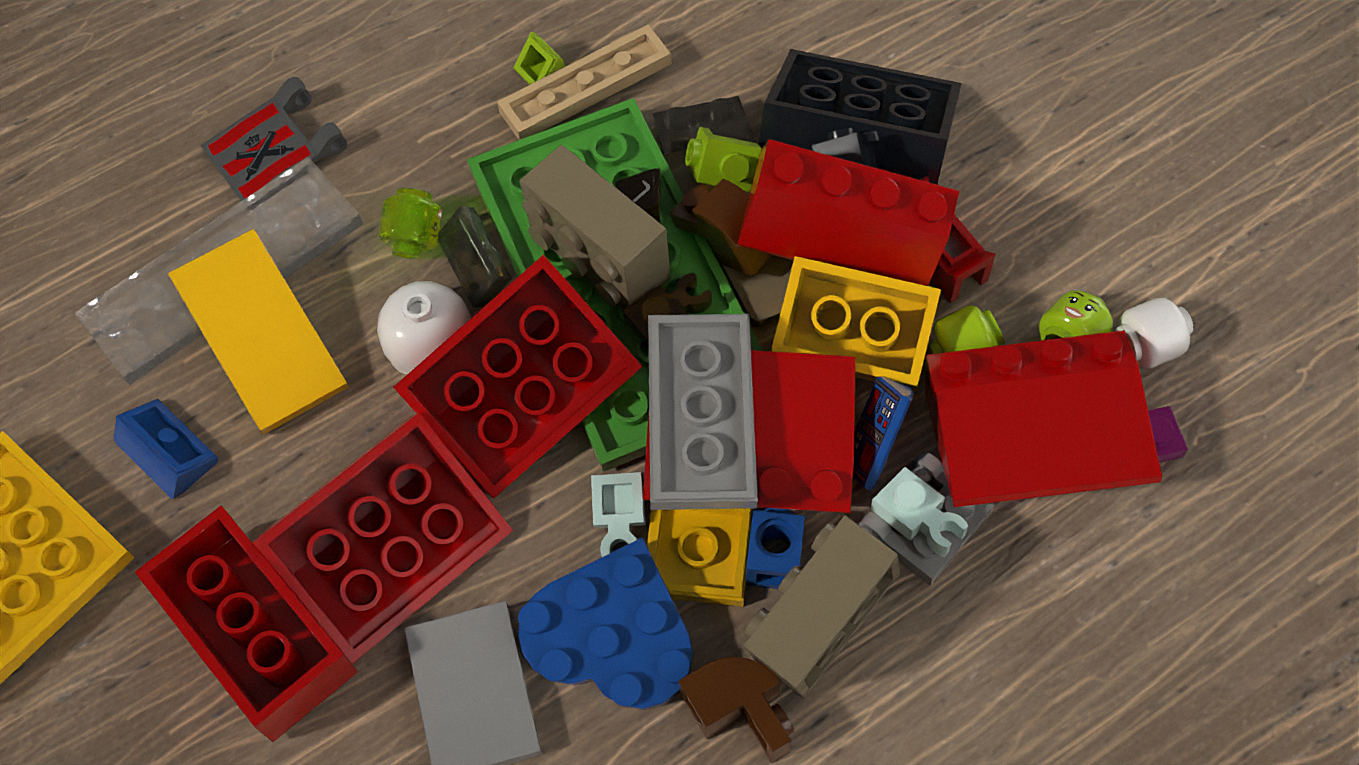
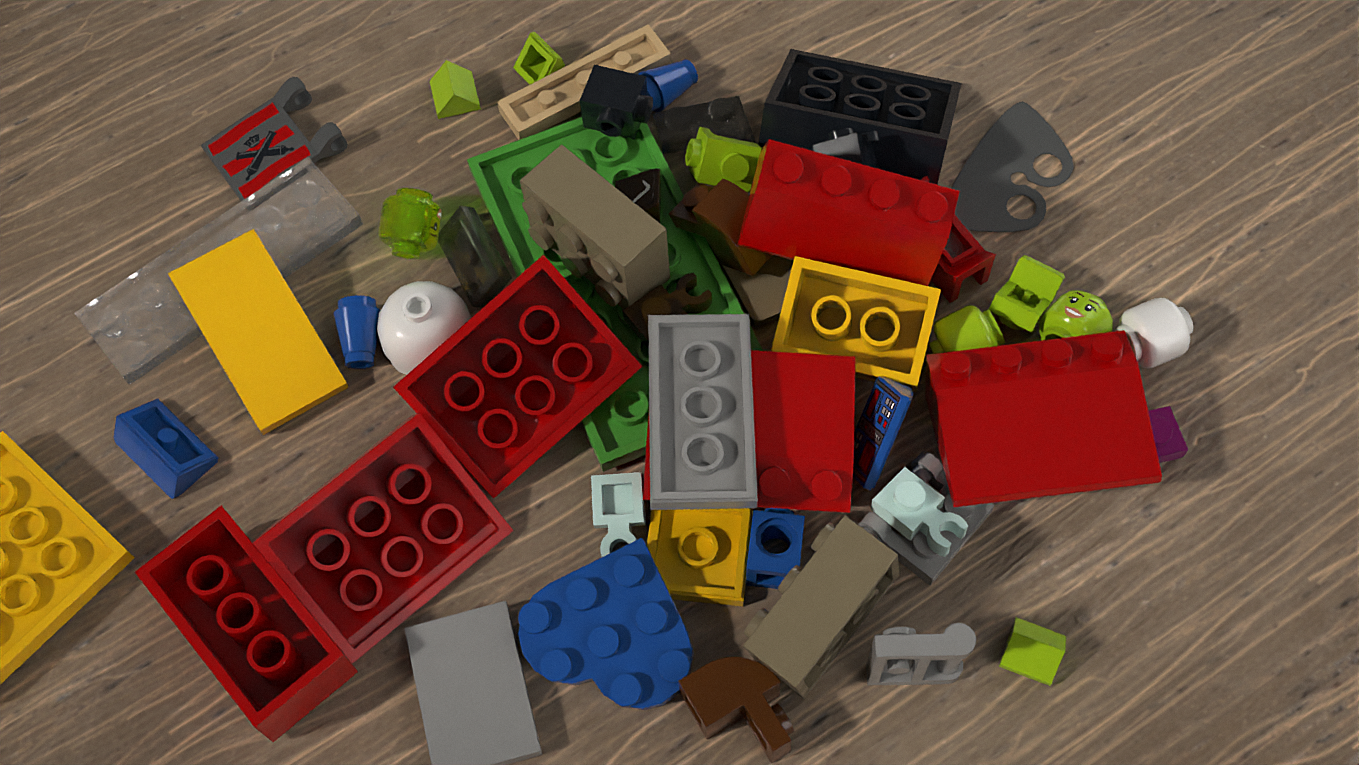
(357, 330): none -> blue cone
(454, 90): none -> lime slope
(615, 102): none -> black brick
(669, 82): none -> blue cone
(919, 659): none -> light grey plate
(1004, 150): none -> dark grey piece
(1027, 294): none -> lime bracket
(1033, 651): none -> lime slope

